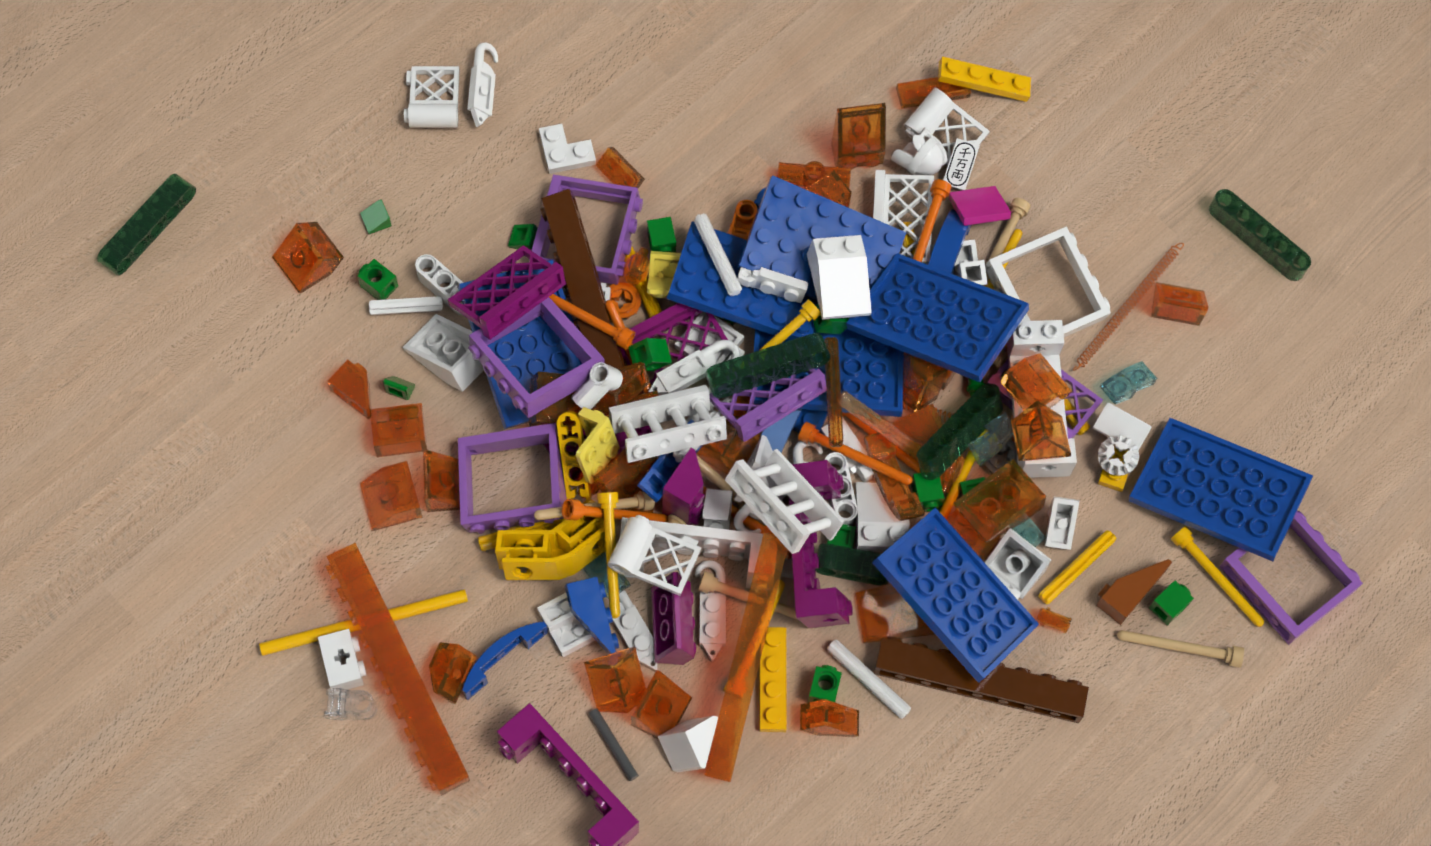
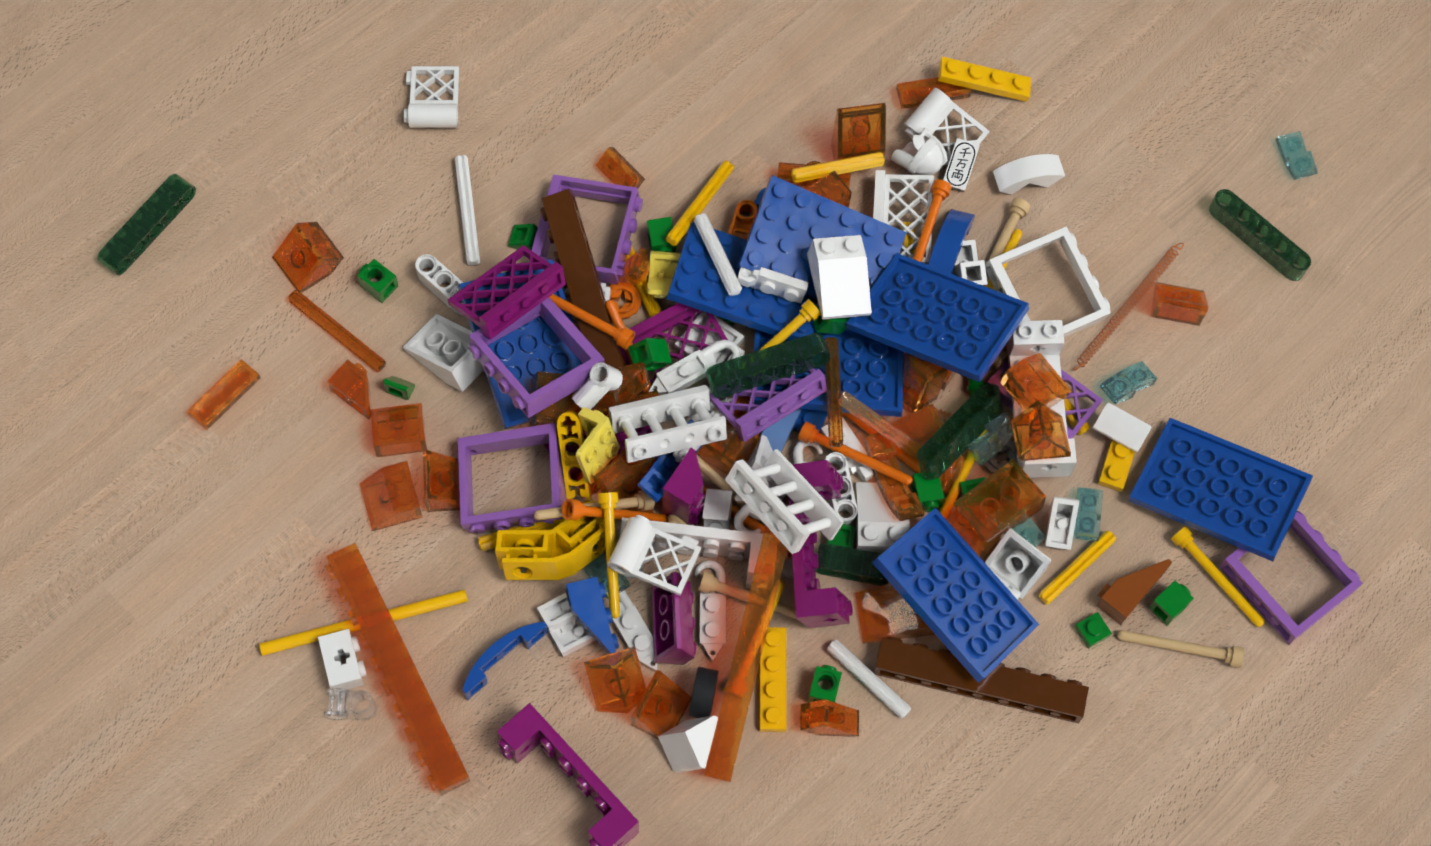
(223, 394): none -> clear orange plate
(337, 330): none -> clear orange axle
(376, 217): green slope -> none
(405, 305): white axle -> none
(450, 669): clear orange slope -> none
(467, 210): none -> white axle
(482, 85): white plate -> none
(564, 156): white plate -> none
(613, 744): dark grey bar -> none
(700, 203): none -> yellow axle
(703, 692): none -> black tyre
(839, 166): none -> yellow axle
(979, 205): dark pink tile -> none
(1034, 169): none -> white brick
(1053, 620): clear orange pin -> none
(1088, 514): none -> clear light blue slope
(1093, 630): none -> green plate
(1115, 466): white gear -> none
(1295, 156): none -> clear light blue slope

